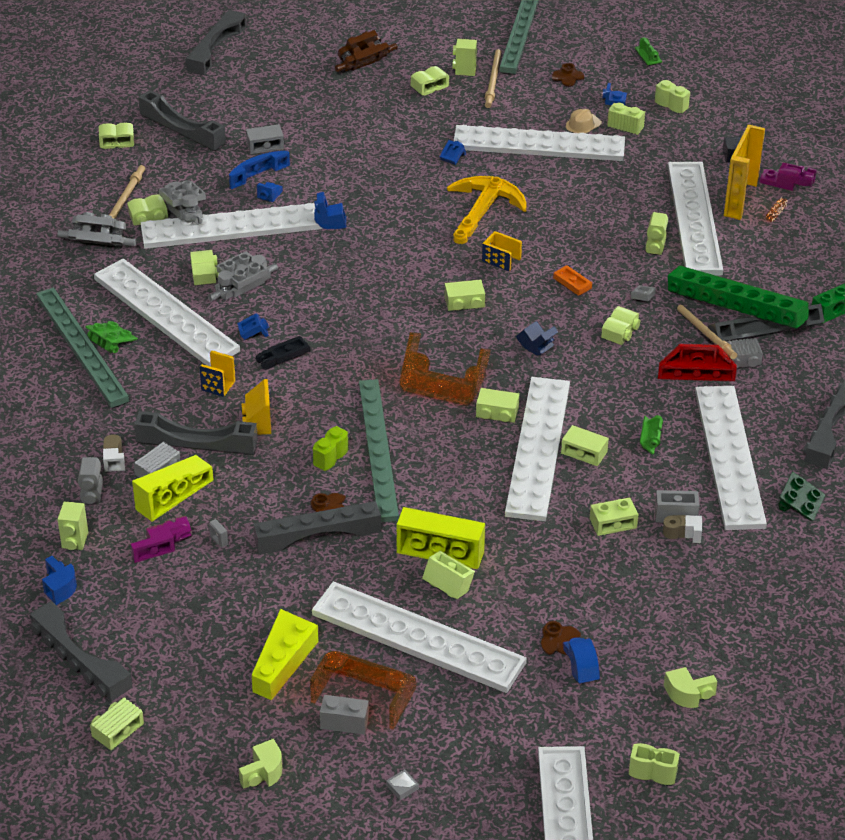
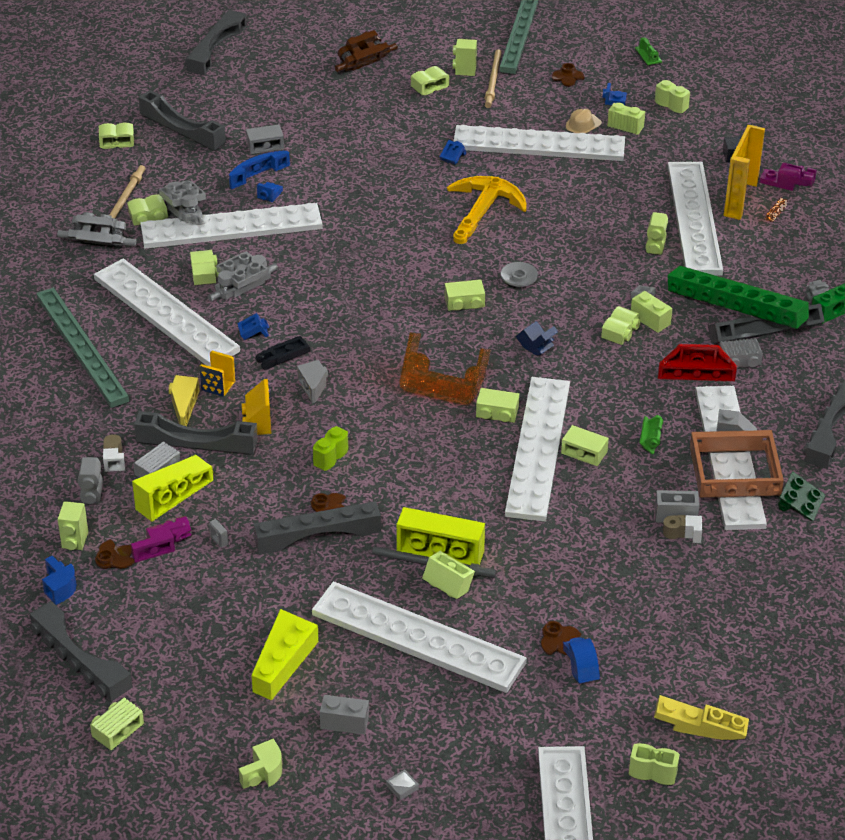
(109, 335): bright green hinge -> none
(114, 556): none -> reddish brown plate
(184, 396): none -> light yellow slope
(312, 378): none -> light grey slope
(329, 216): blue brick -> none
(369, 672): clear orange windscreen -> none
(378, 450): sand green plate -> none
(424, 559): none -> dark grey bar
(501, 250): piece -> none
(519, 274): none -> light grey dish
(572, 280): orange plate -> none
(613, 516): yellowish green brick -> none
(652, 311): none -> yellowish green brick
(685, 690): yellowish green brick -> none
(704, 722): none -> light yellow slope
(707, 332): tan bar -> none
(733, 421): none -> light grey slope
(737, 441): none -> nougat window
(815, 288): none -> light grey gear

